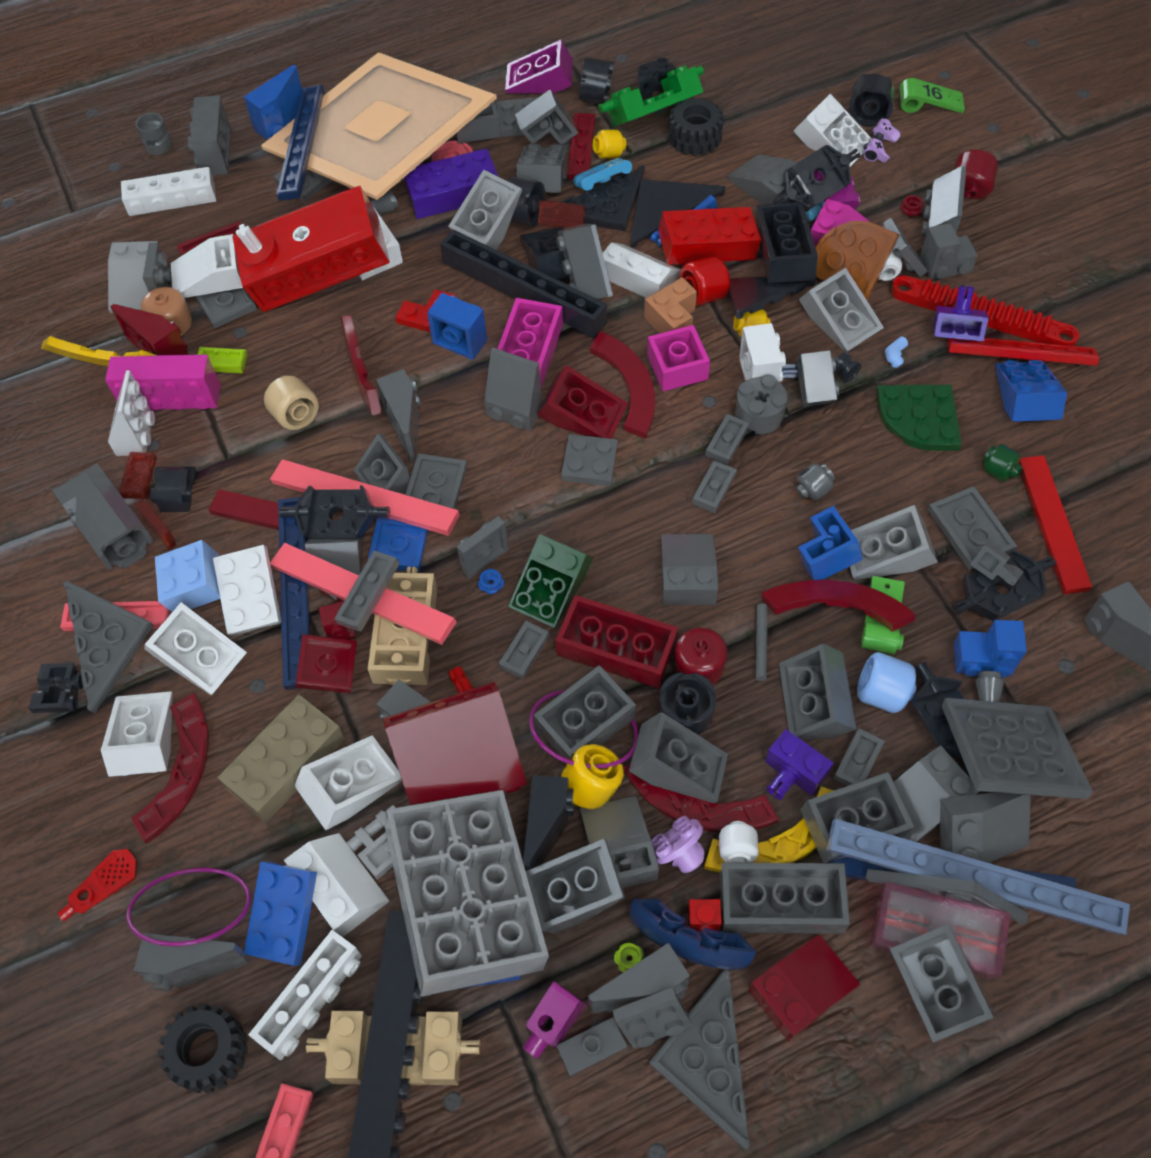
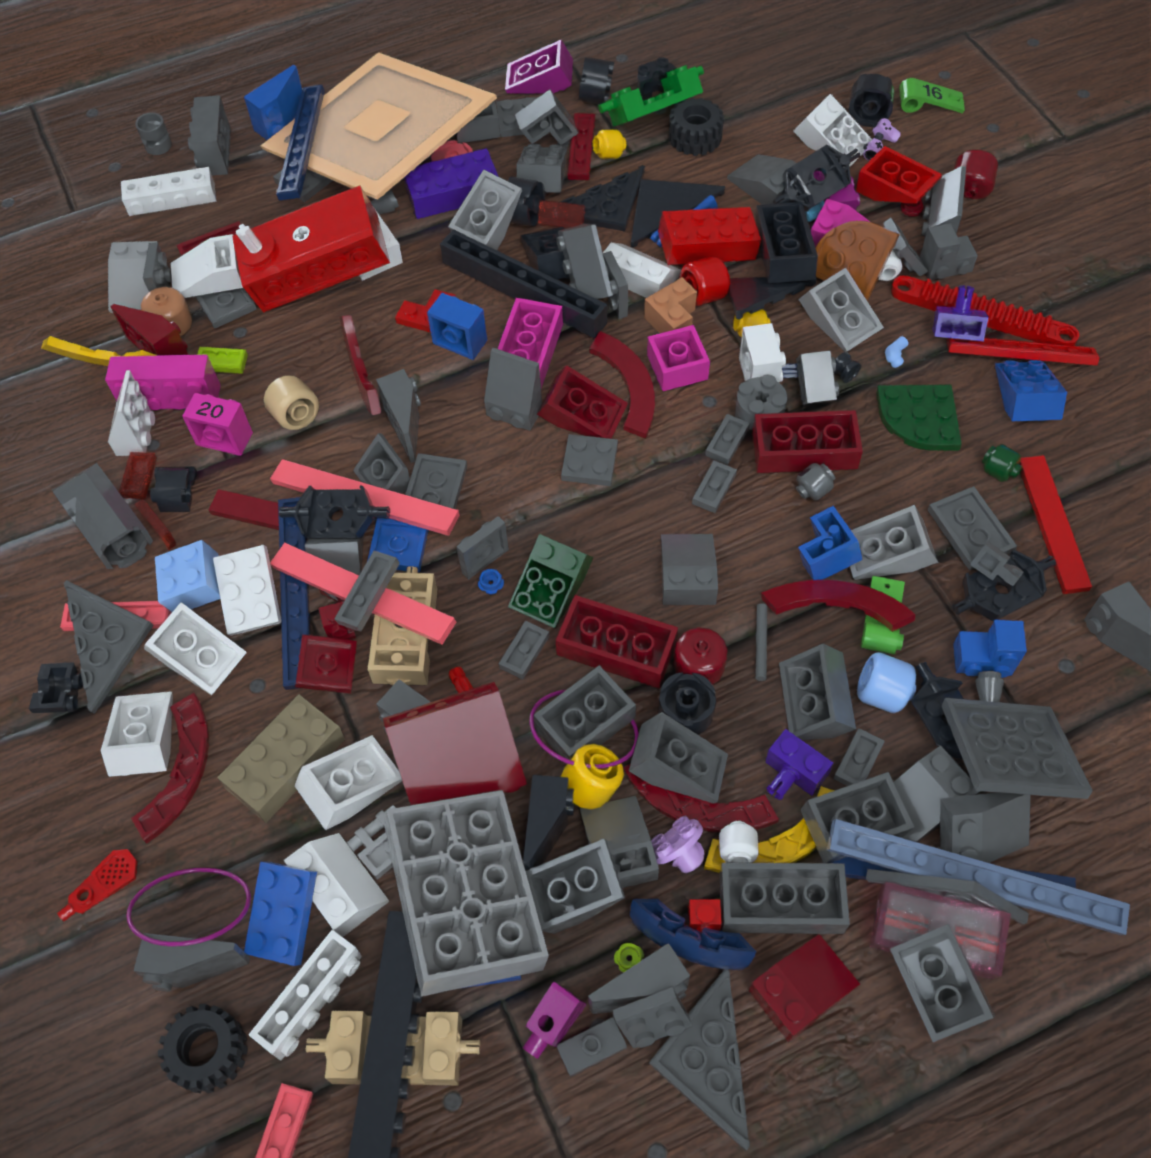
(217, 423): none -> dark pink brick
(601, 173): dark azure plate -> none
(618, 285): none -> dark grey plate
(801, 438): none -> dark red brick
(895, 178): none -> red slope

